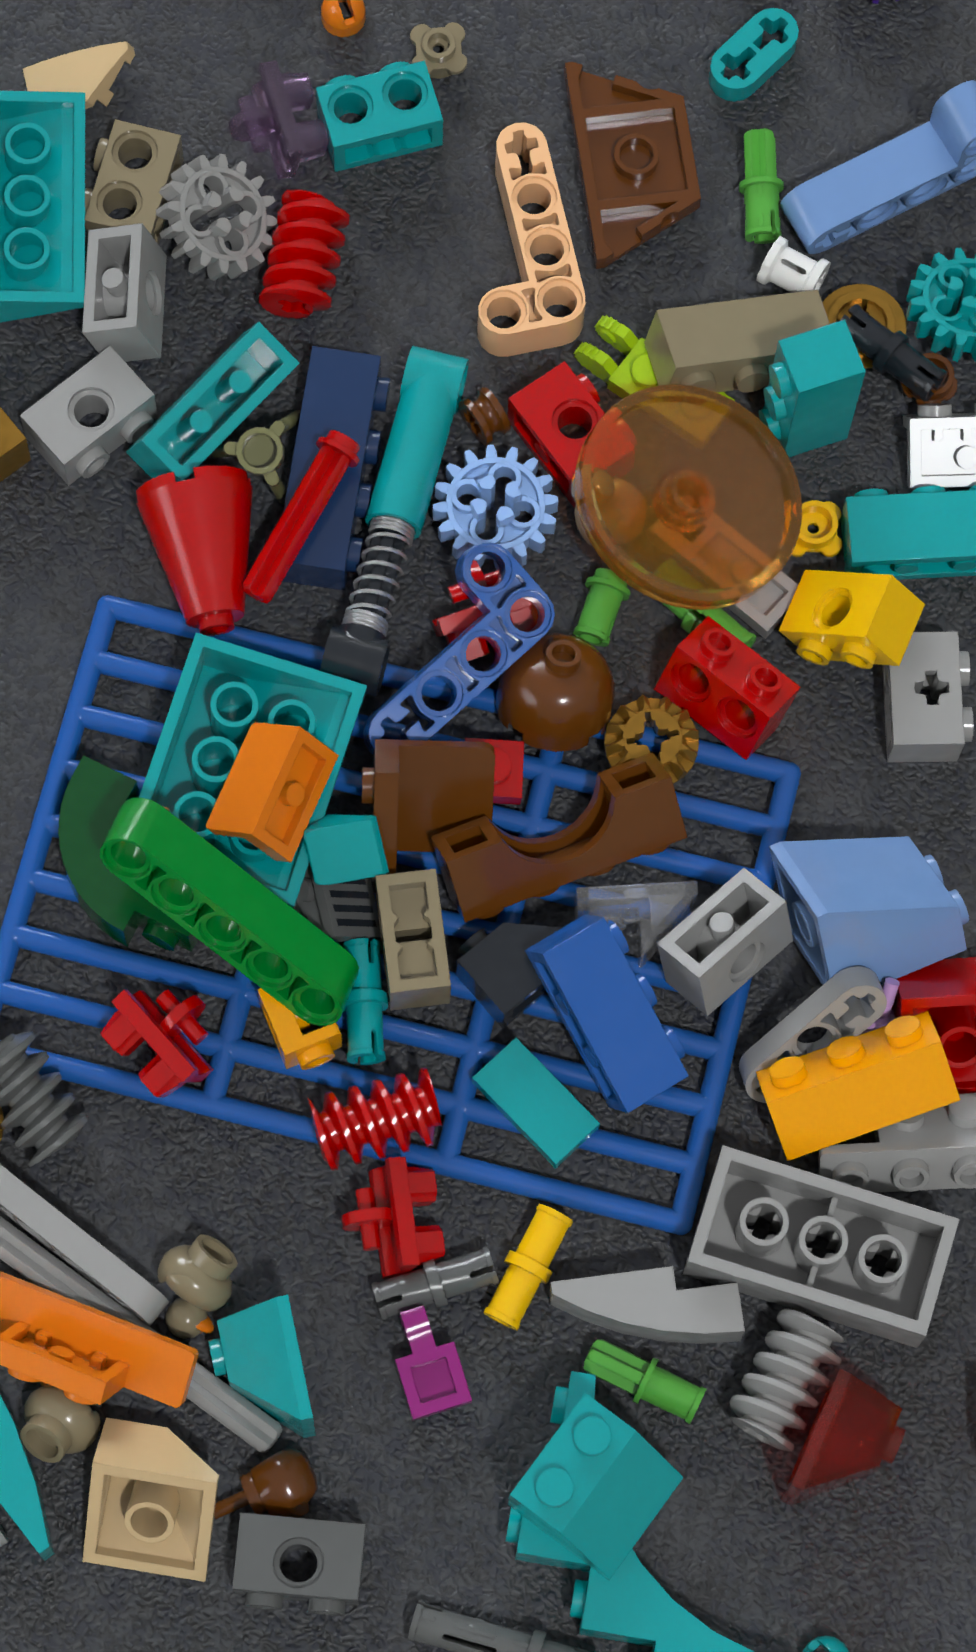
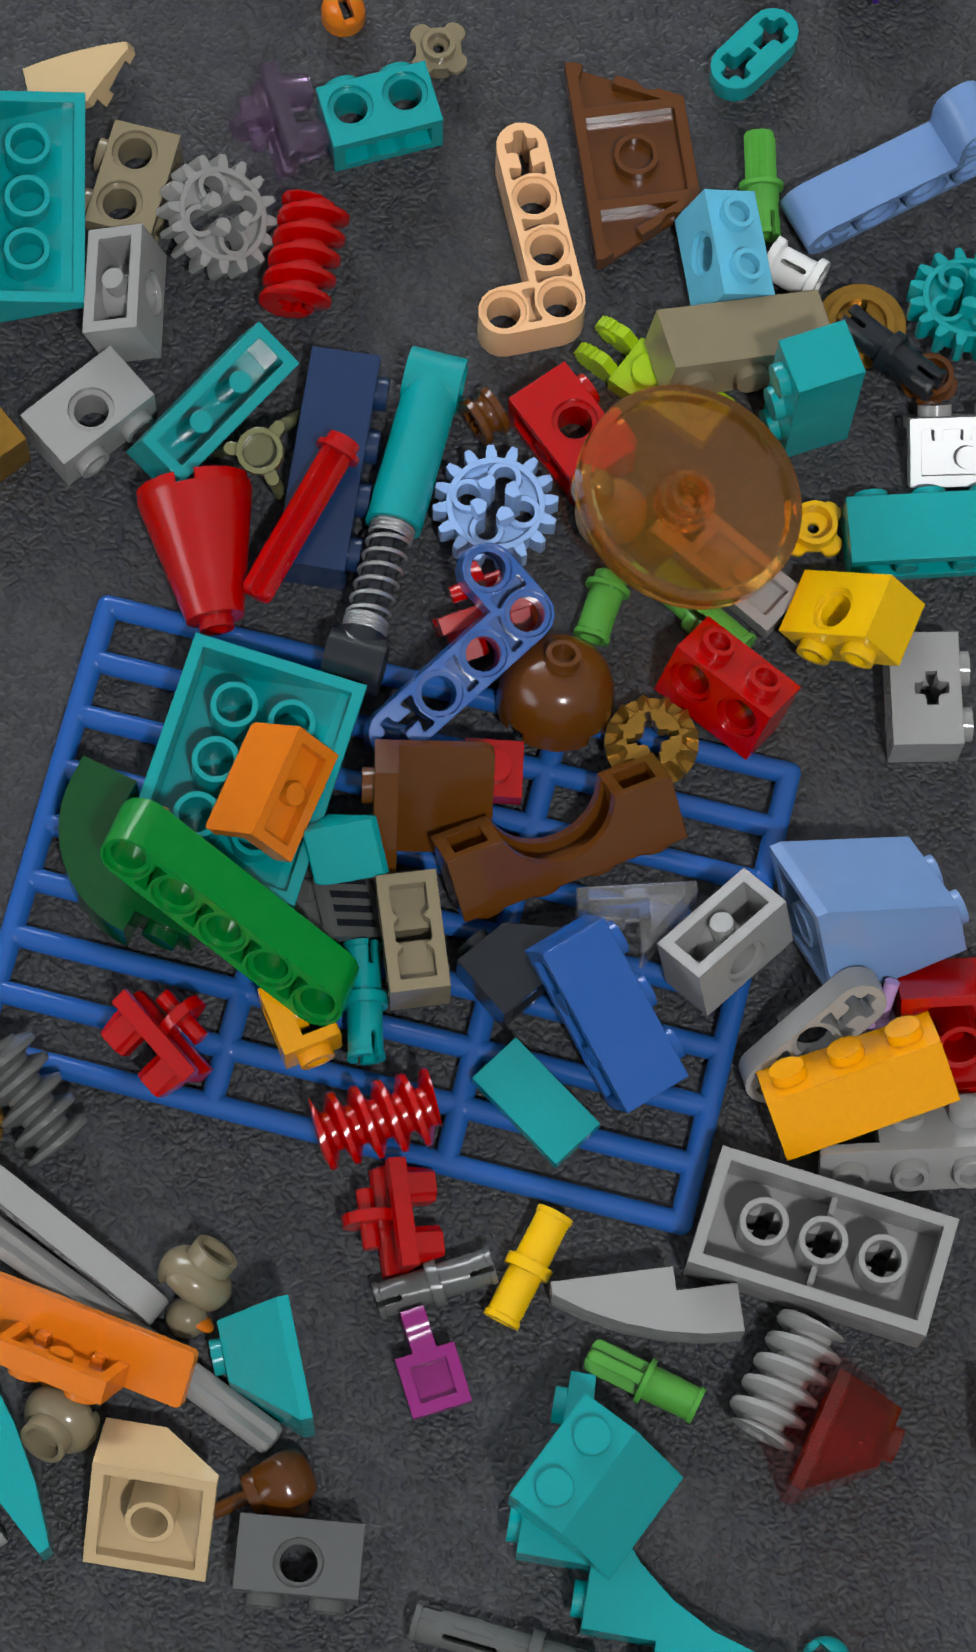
(723, 247): none -> medium azure brick

